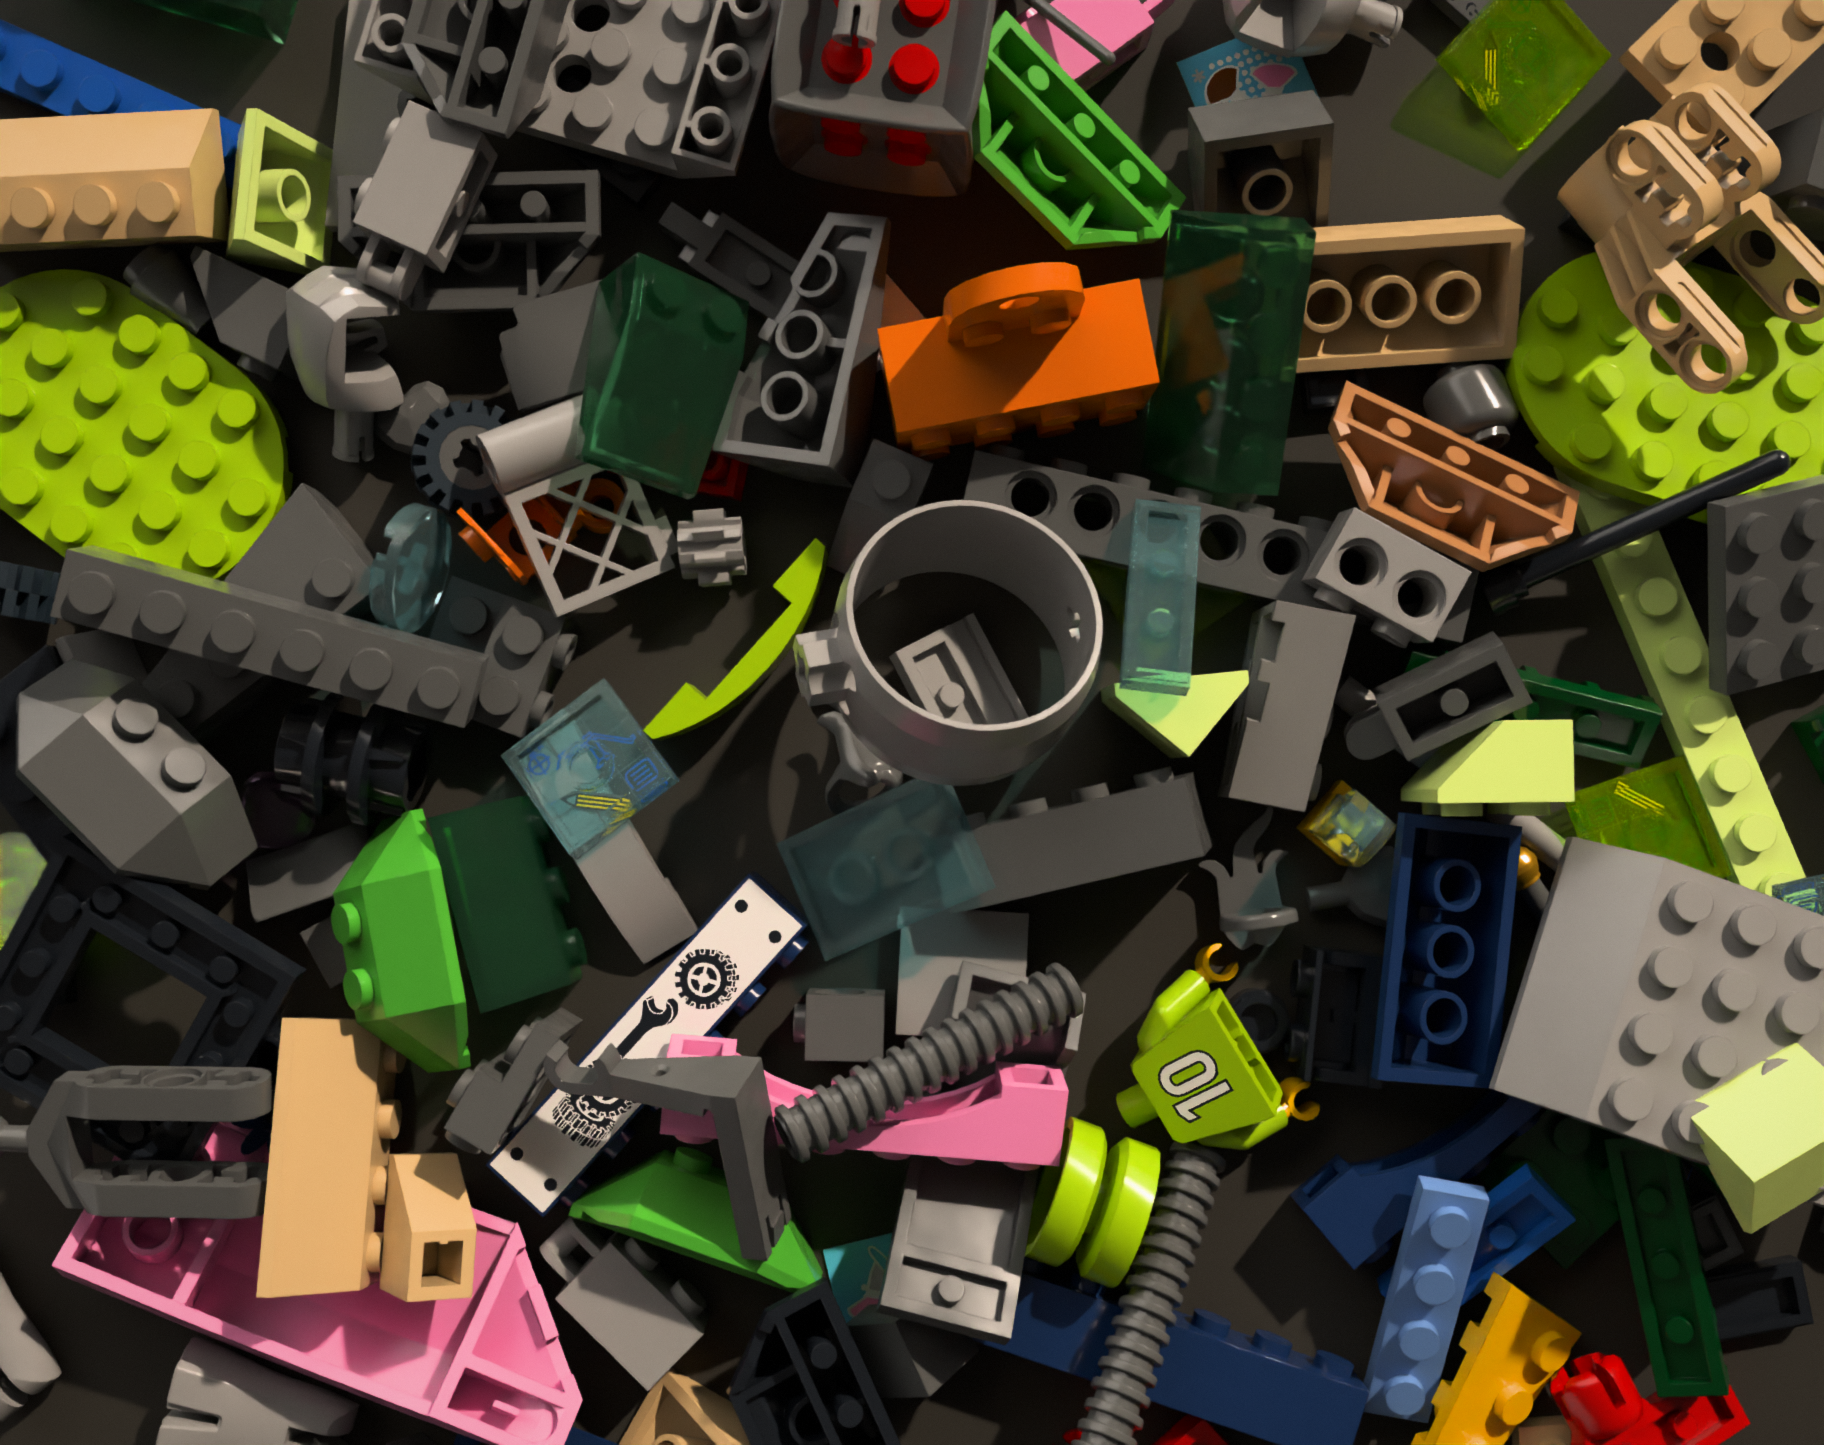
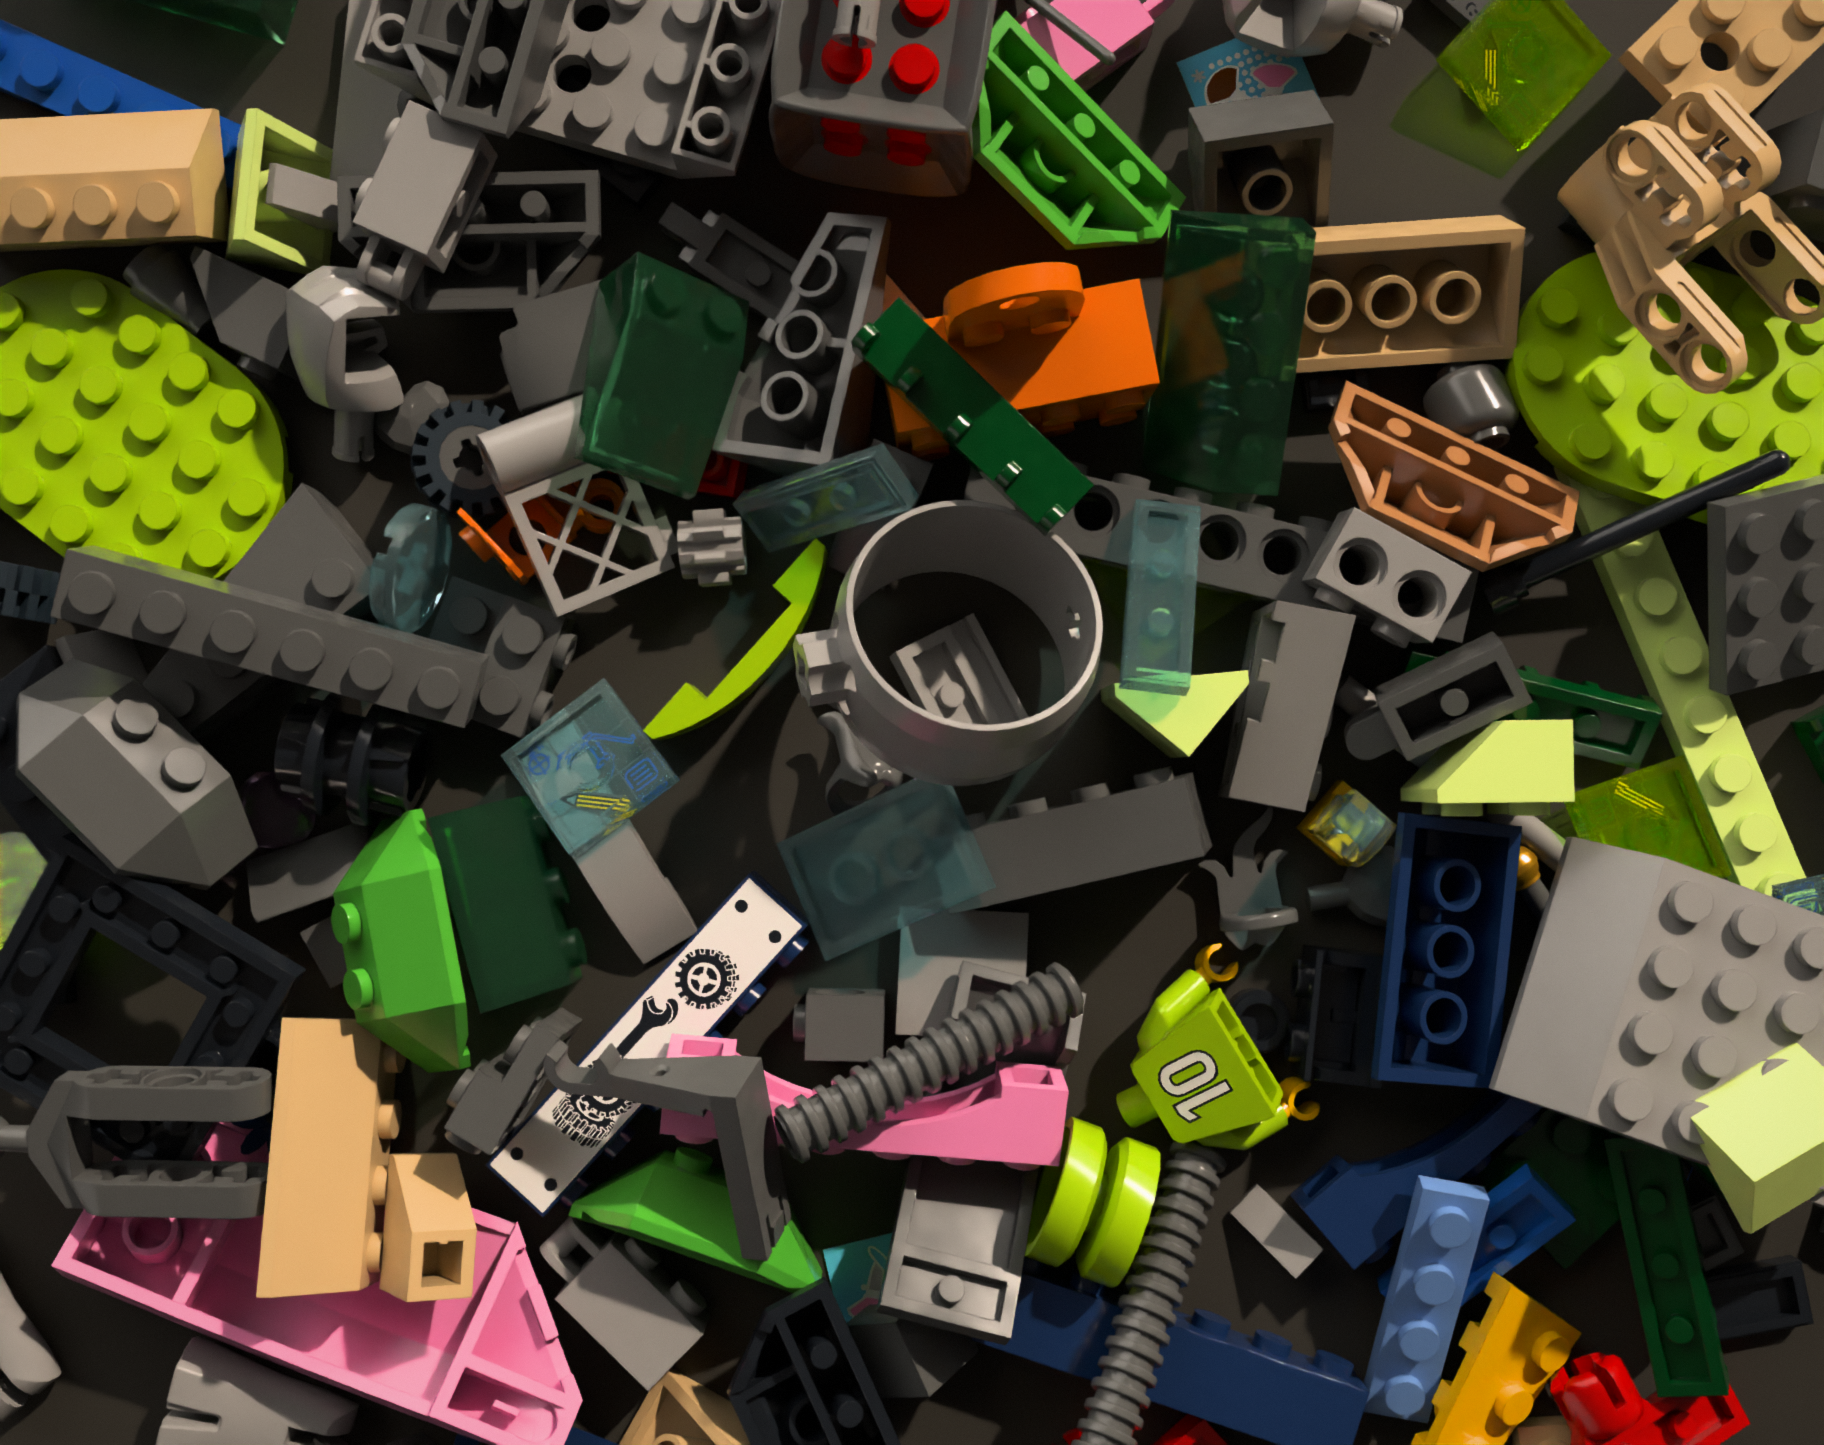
(303, 196): none -> light grey piece
(826, 498): none -> clear light blue tile
(971, 416): none -> dark green hinge
(1276, 1230): none -> light grey piece

